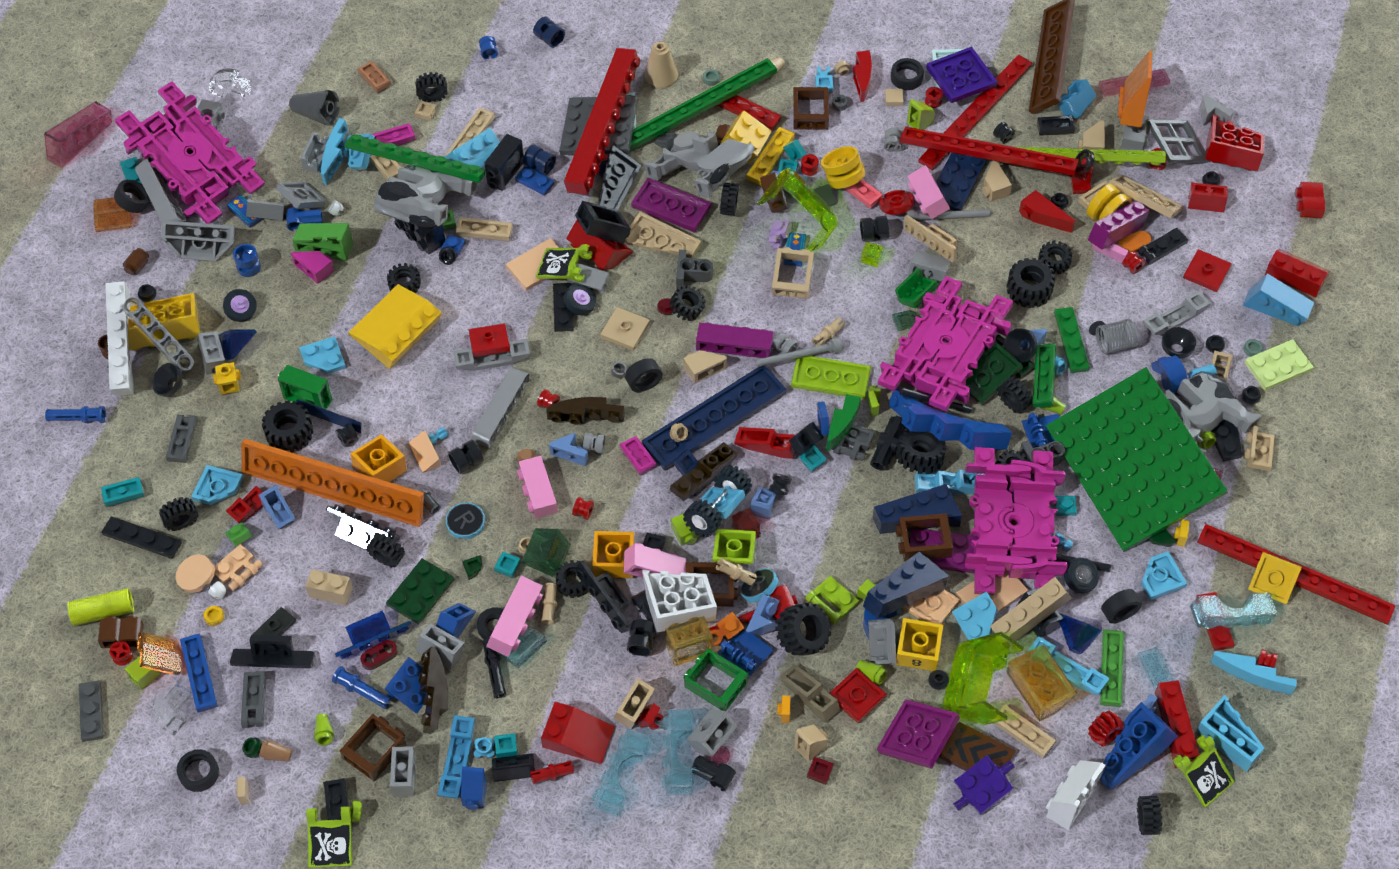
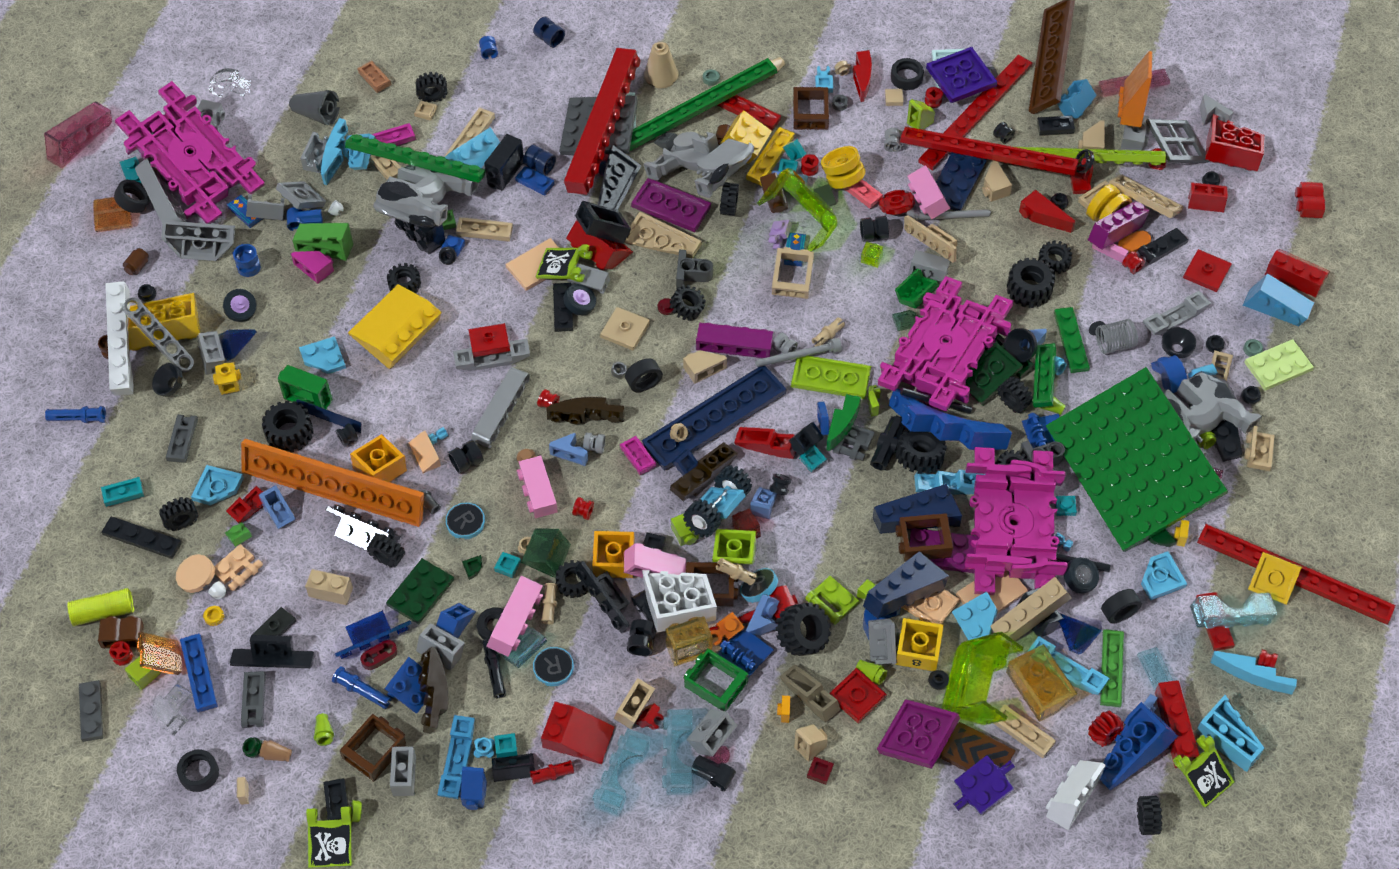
(553, 666): none -> black tile

